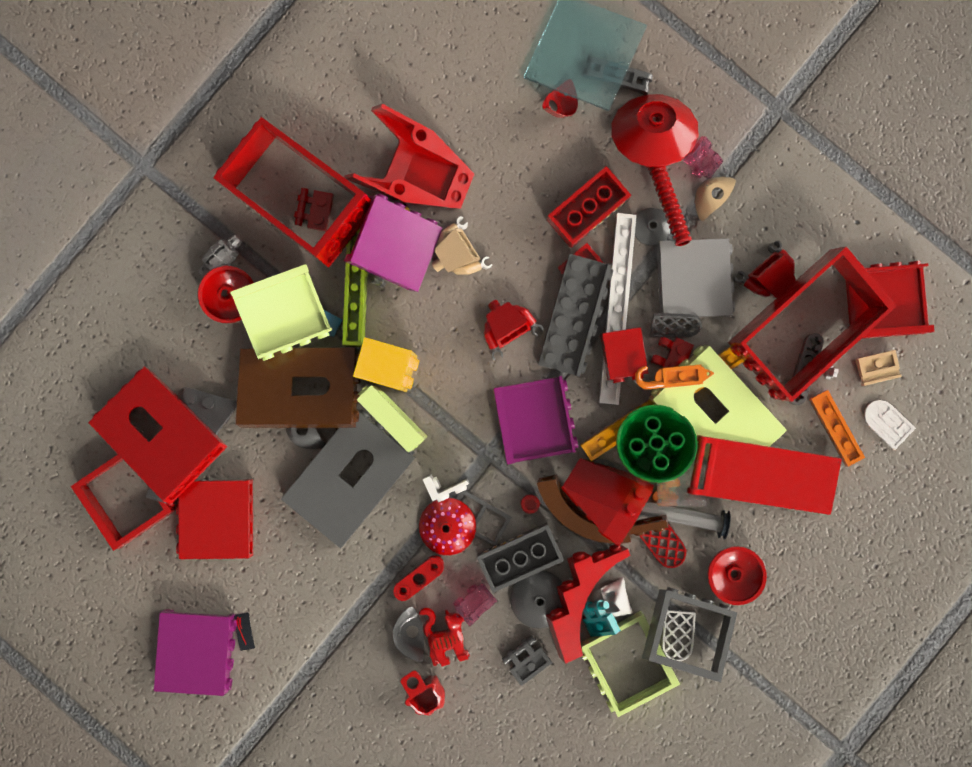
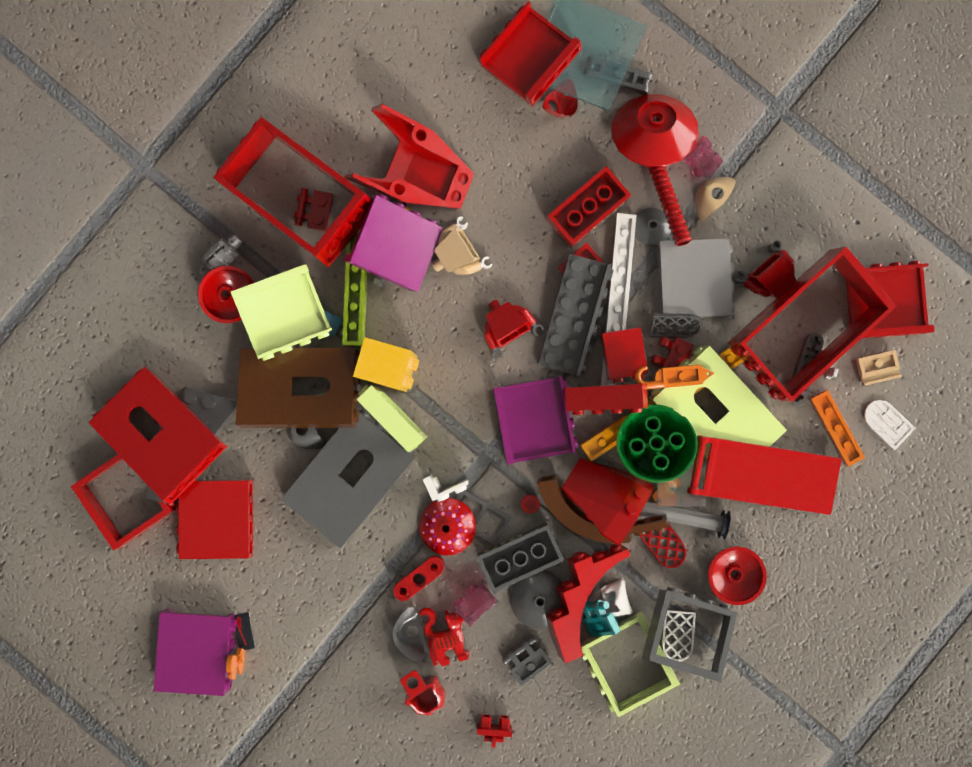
(235, 663): none -> orange piece
(494, 732): none -> red hips
(529, 54): none -> red panel
(606, 398): none -> red wedge

